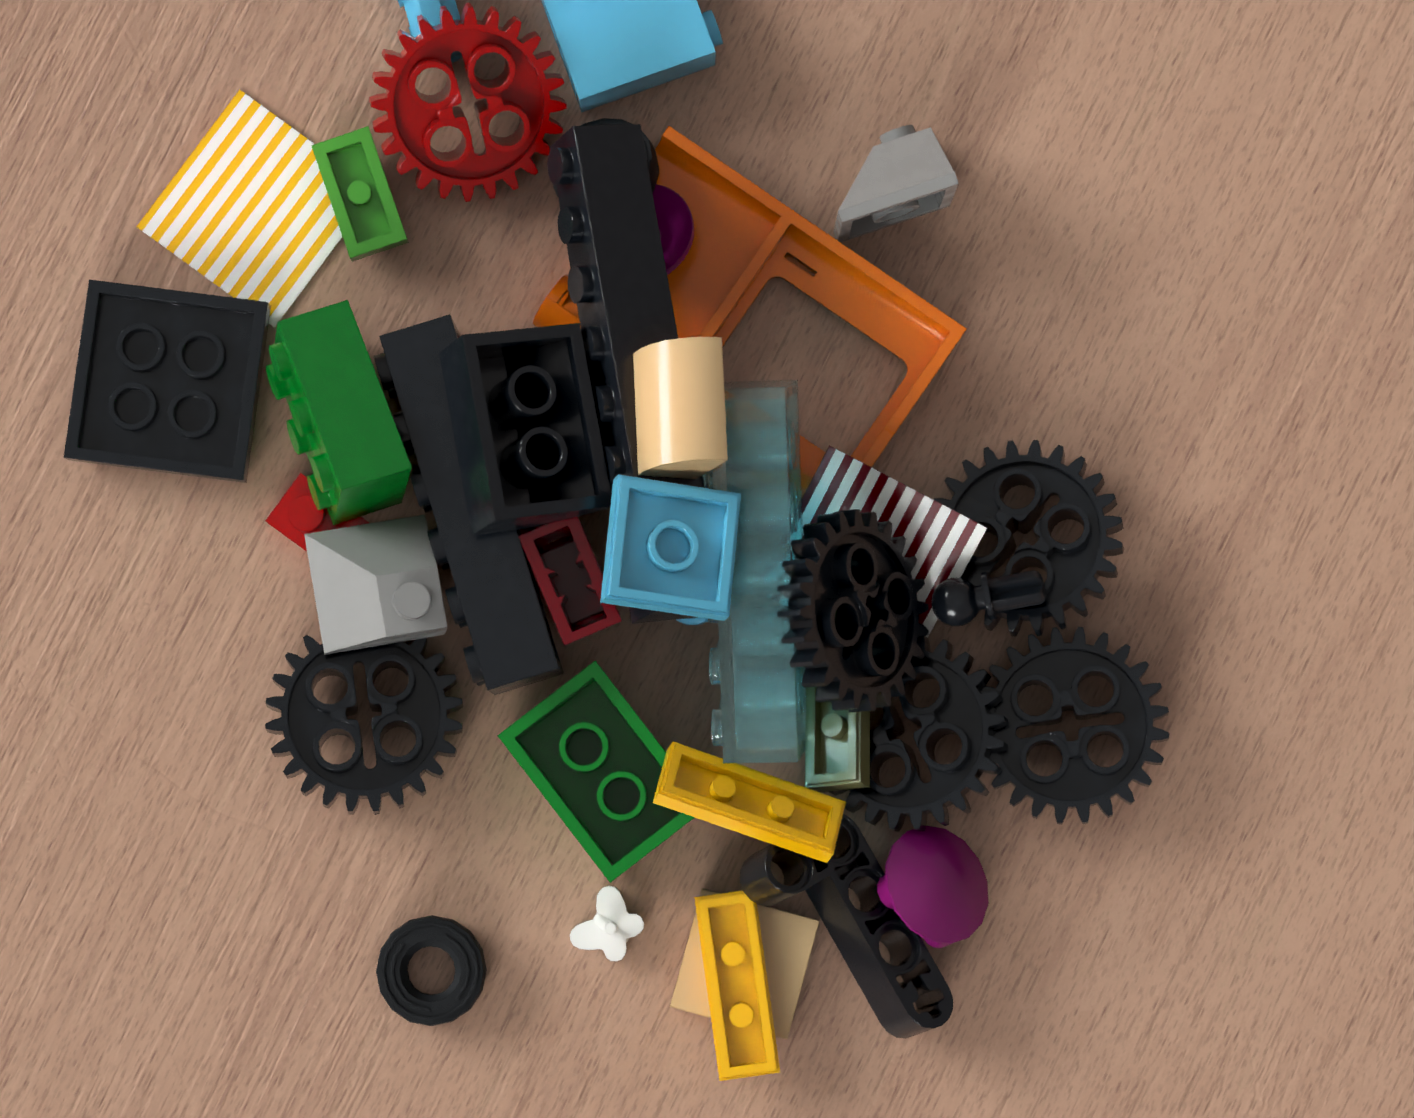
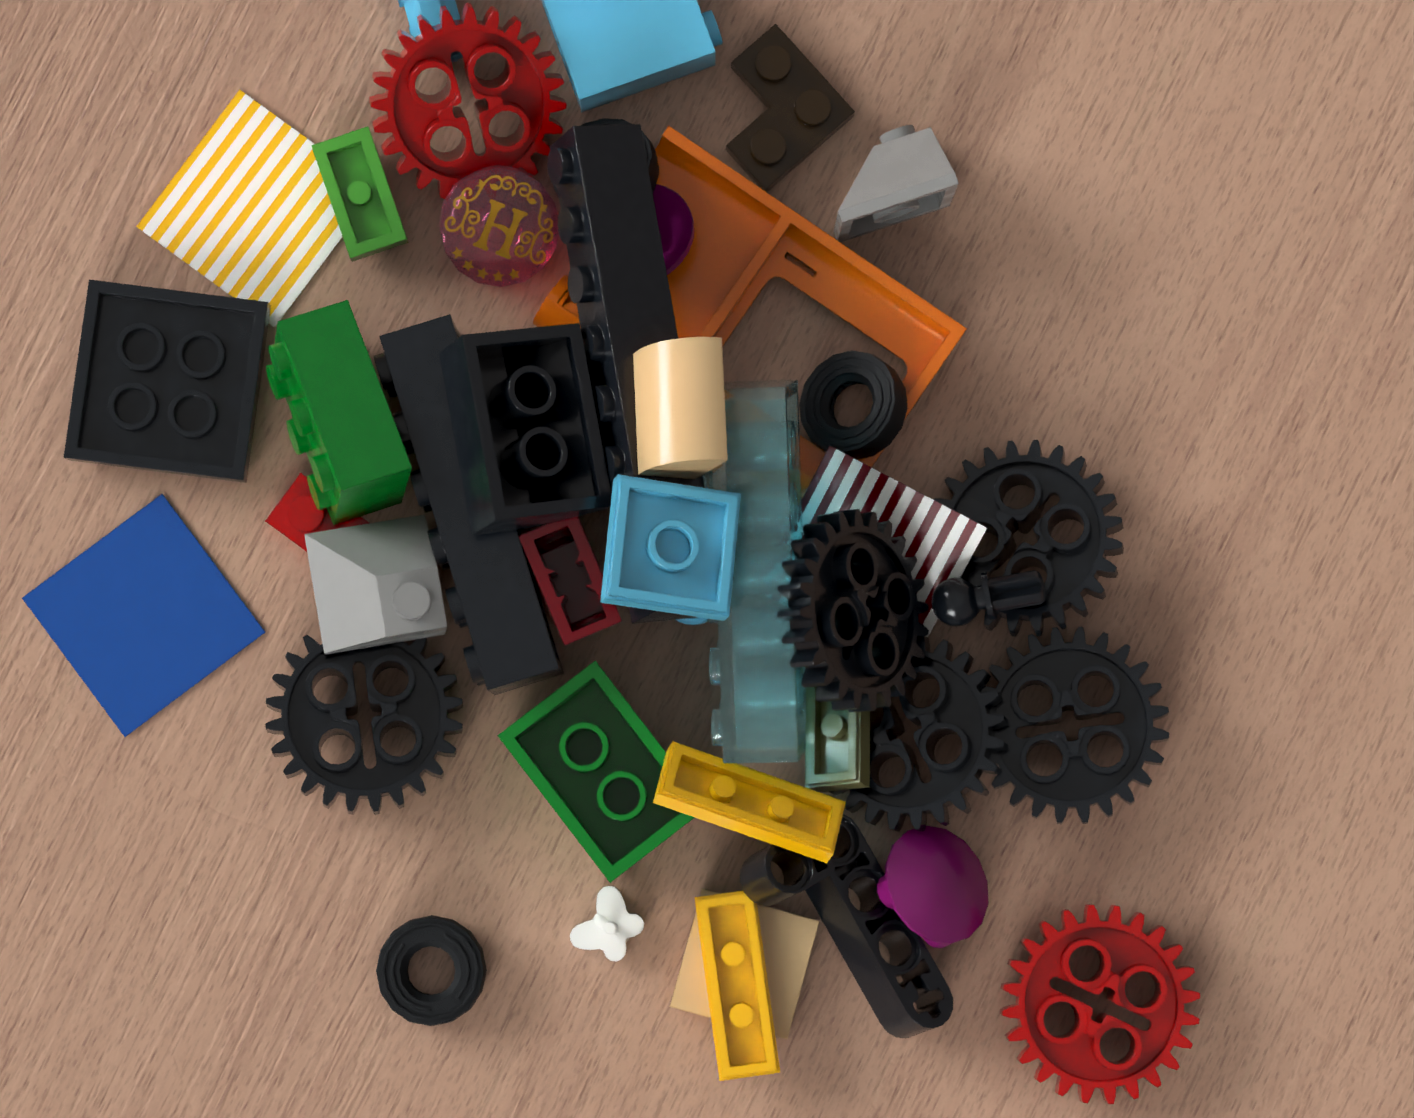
(143, 615): none -> blue sticker
(499, 226): none -> clear pink tile
(799, 112): none -> dark brown plate
(830, 380): none -> black tyre
(1077, 1052): none -> red gear

